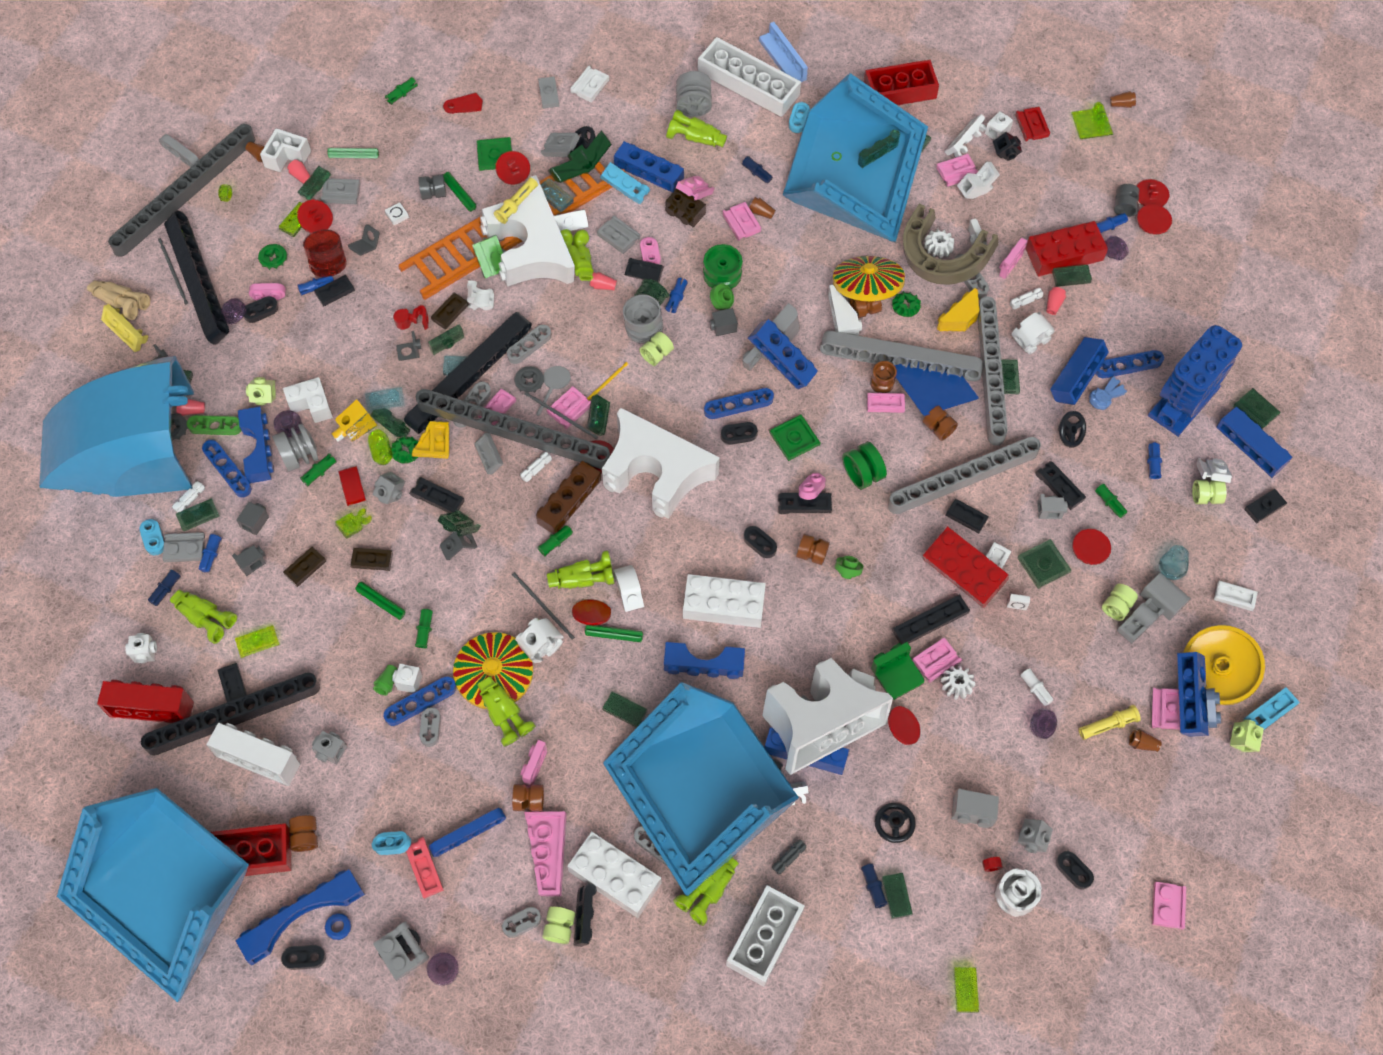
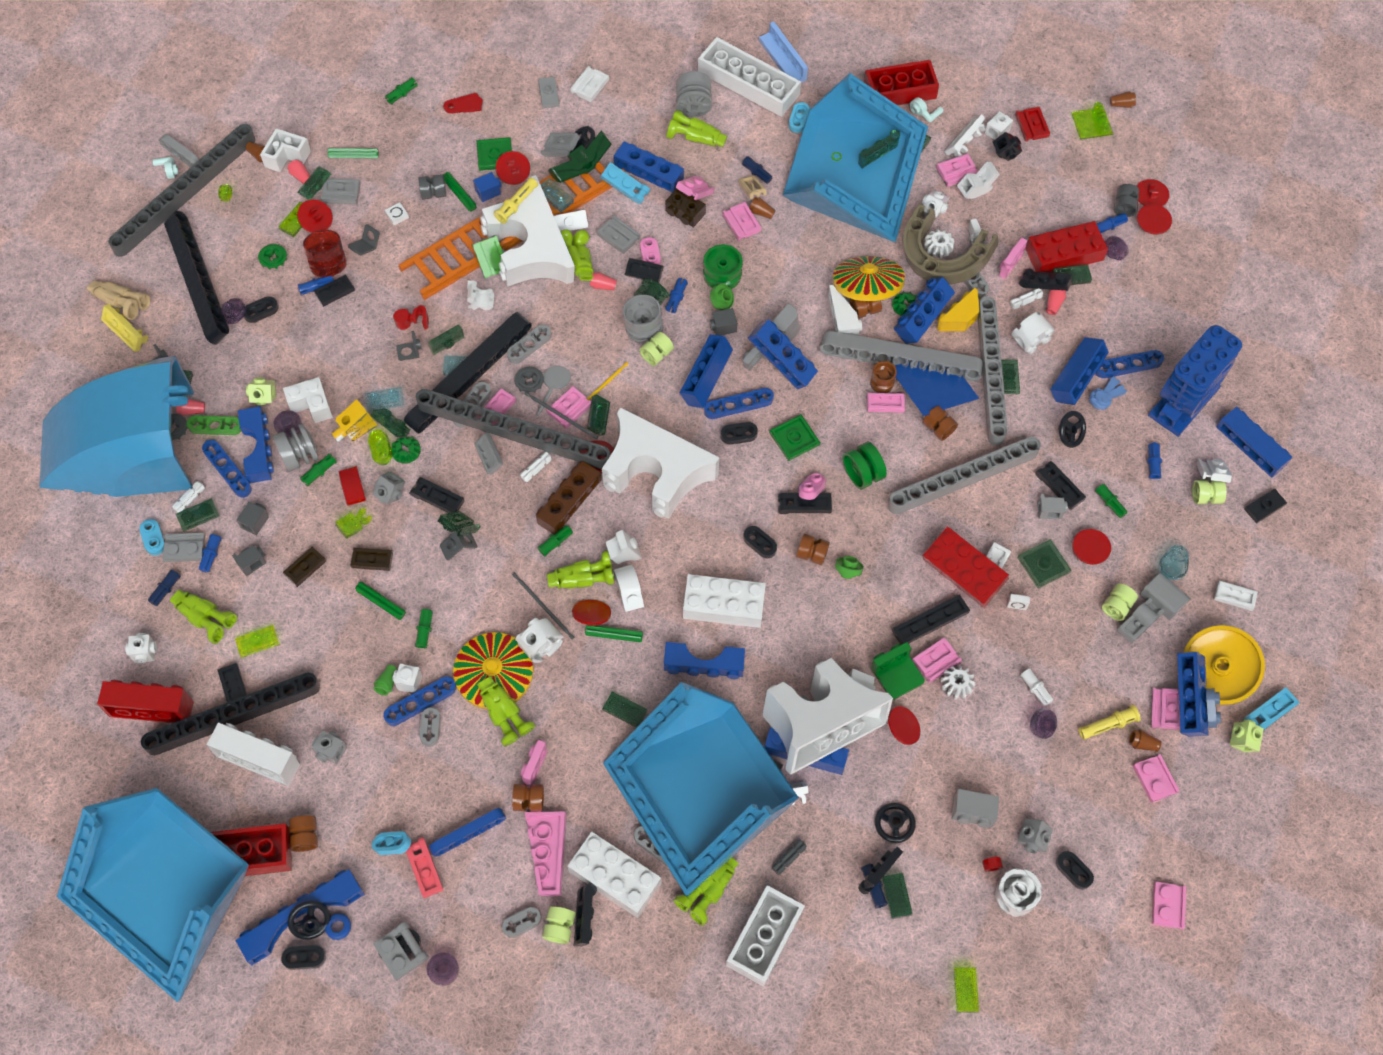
(170, 168): none -> light aqua plate
(172, 271): dark grey piece -> none
(262, 290): bright pink plate -> none
(313, 929): none -> black piece
(434, 441): yellow wing -> none
(449, 310): dark brown plate -> none
(487, 187): none -> blue brick
(623, 548): none -> white brick
(706, 371): none -> blue brick
(748, 187): none -> tan tile
(879, 870): none -> black plate
(919, 108): none -> light aqua plate
(924, 310): none -> blue brick
(938, 199): none -> white brick
(967, 516): black plate -> none
(1046, 280): none -> black plate
(1155, 778): none -> bright pink plate
(1257, 408): clear green plate -> none

